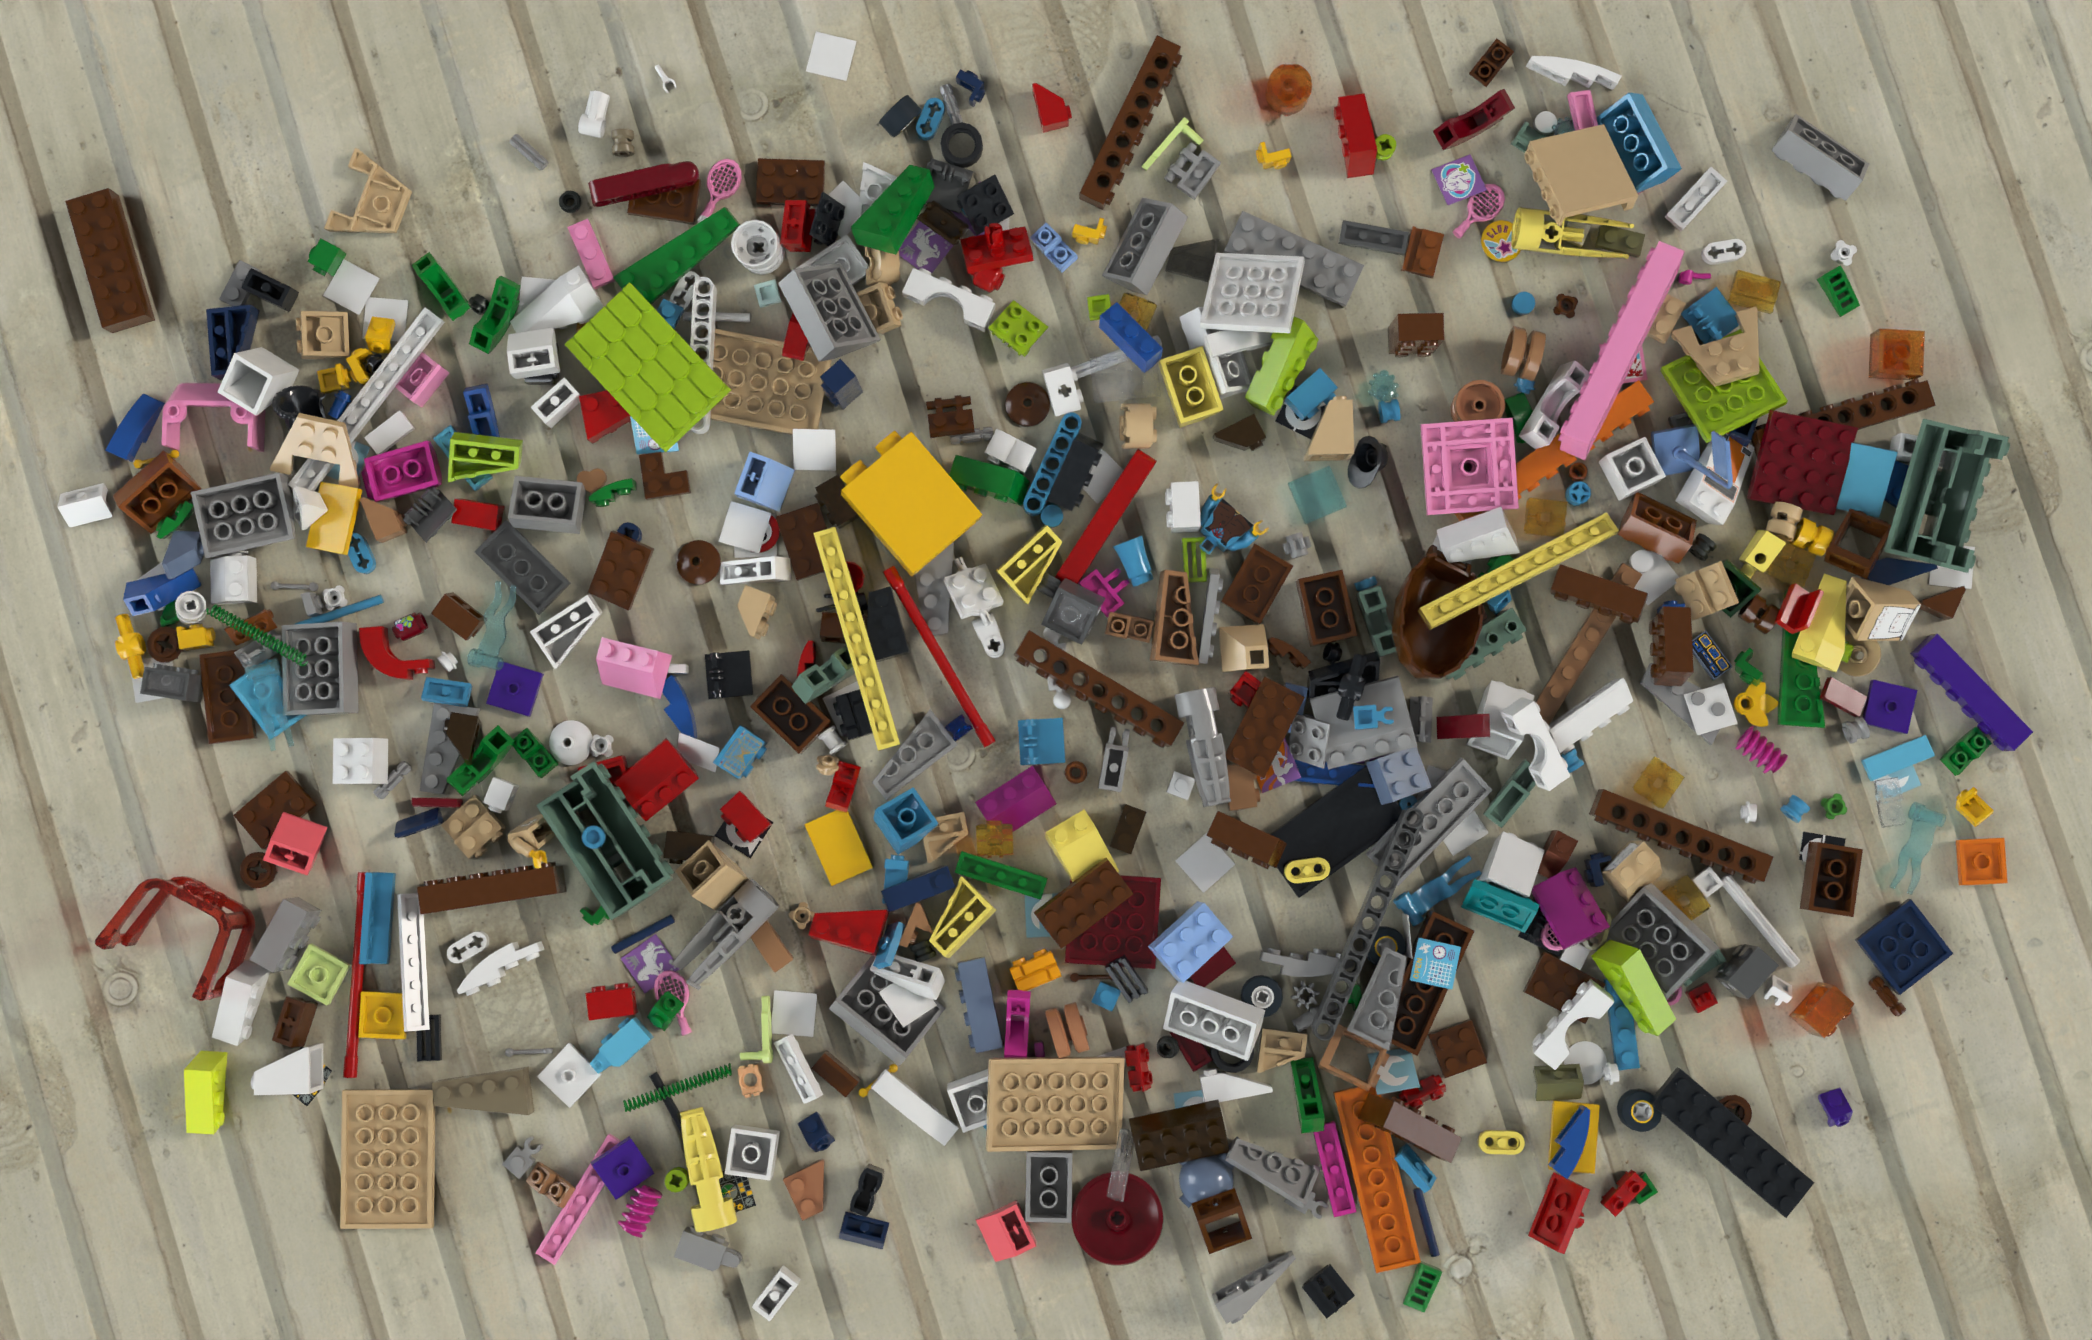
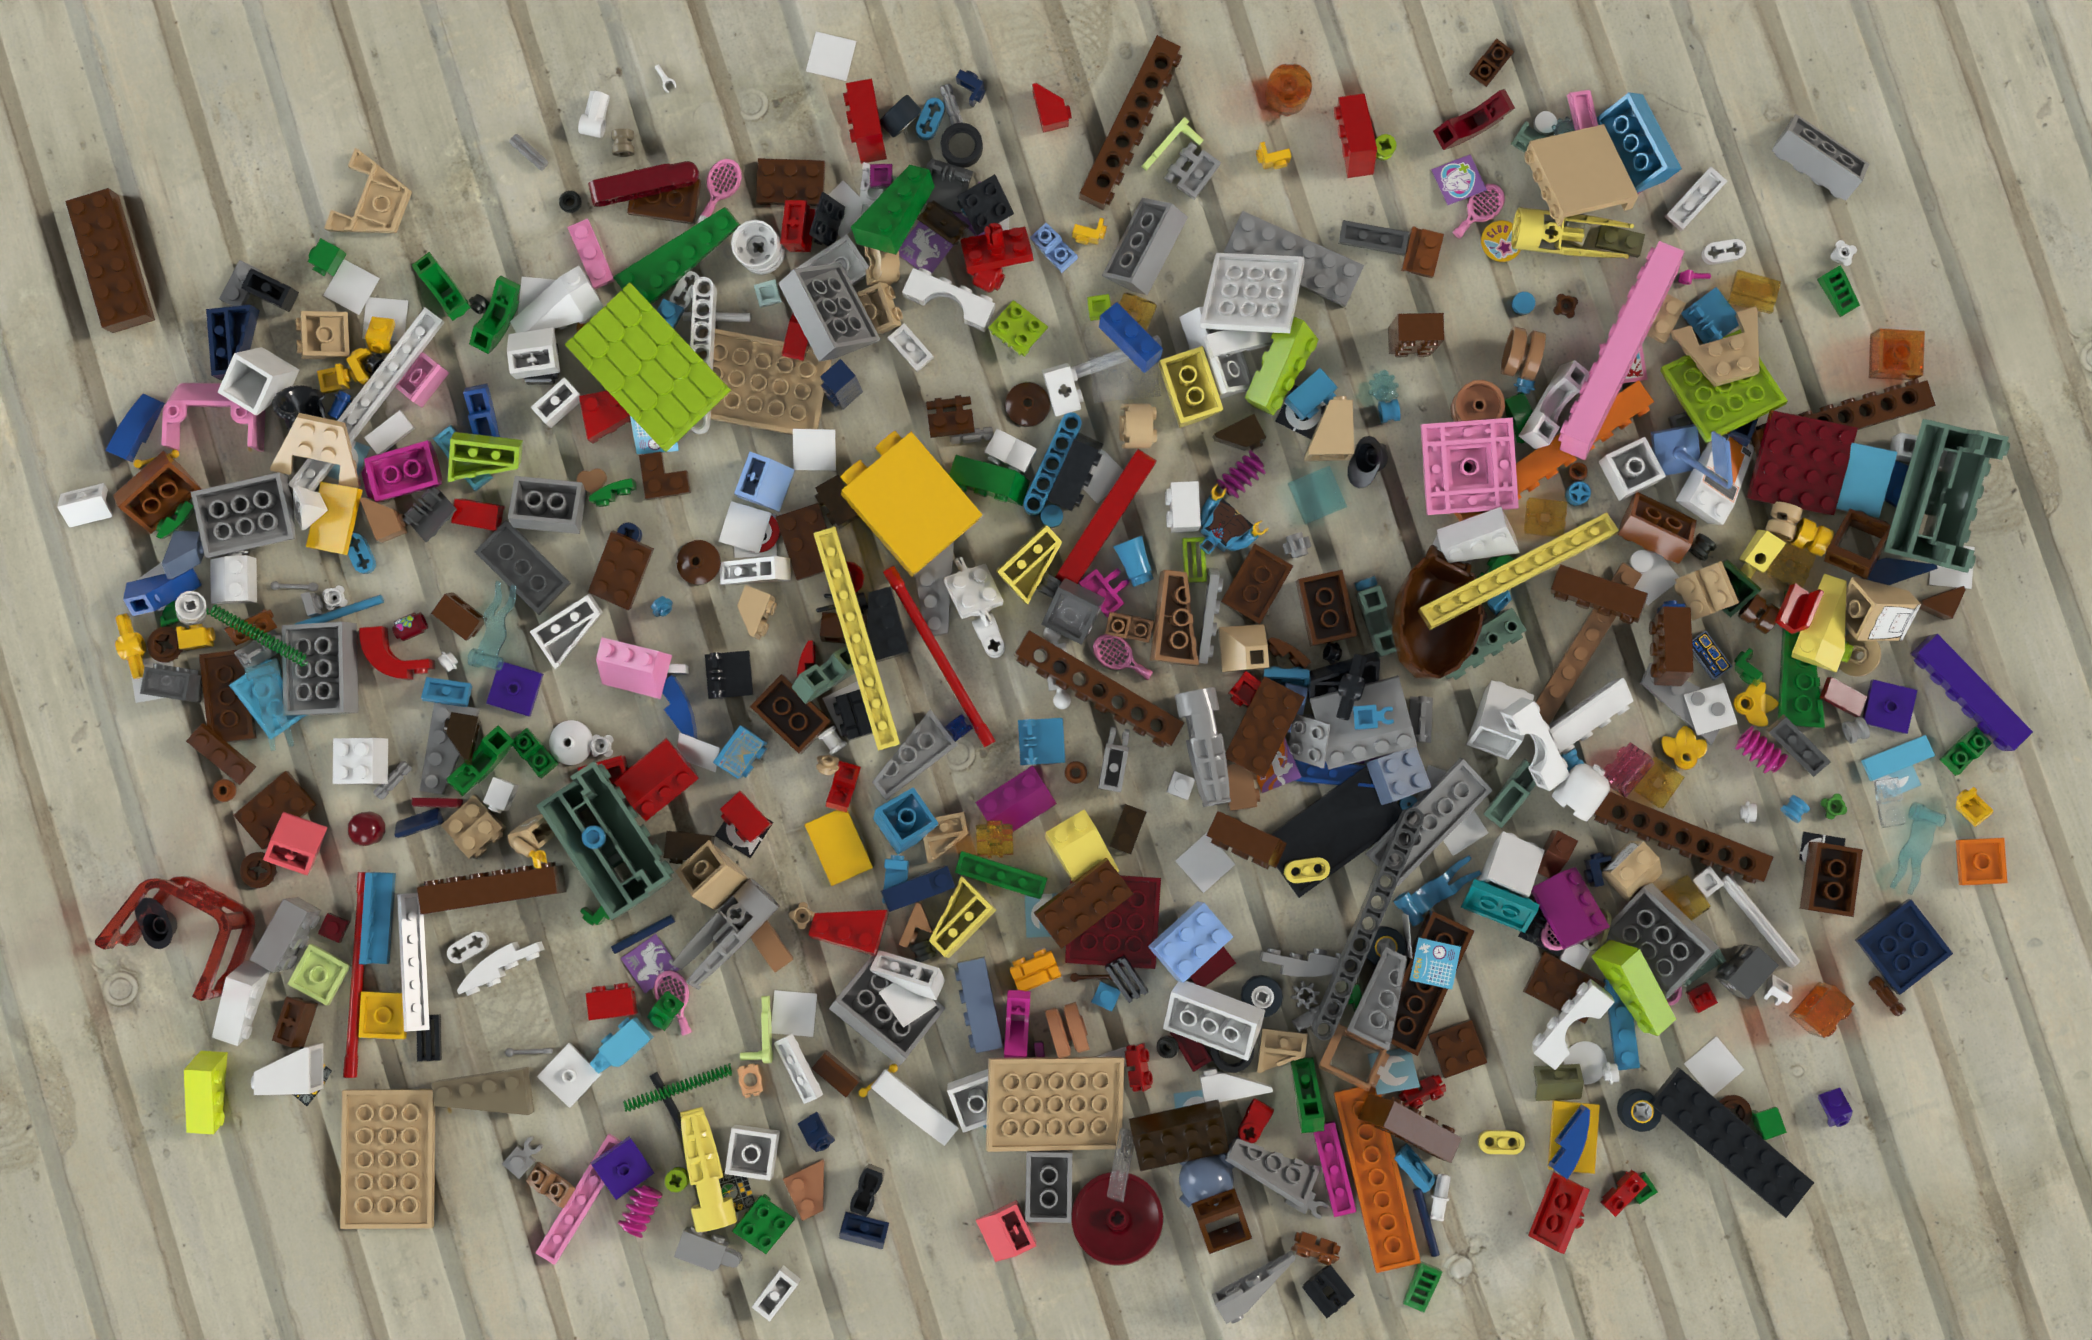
(155, 923): none -> black piece
(221, 753): none -> reddish brown plate
(231, 790): none -> dark orange plate
(333, 927): none -> dark red plate
(366, 828): none -> dark red hair
(661, 606): none -> dark azure plate
(763, 1224): none -> green hinge
(865, 120): none -> red wedge
(881, 175): none -> magenta tile
(888, 945): dark azure plate -> none
(910, 347): none -> white plate
(1146, 673): none -> bright pink piece
(1193, 259): clear smoke wing -> none
(1241, 475): none -> magenta piece
(1256, 1116): none -> red piece
(1294, 675): none -> dark azure plate
(1324, 1252): none -> dark orange hinge
(1440, 1197): none -> white axle
(1463, 726): dark red tile -> none
(1564, 69): white slope -> none
(1583, 790): none -> white cylinder
(1628, 769): none -> clear pink brick
(1684, 744): none -> yellow plate
(1714, 1066): none -> white sticker
(1768, 1123): none -> green panel
(1798, 745): none -> dark grey plate

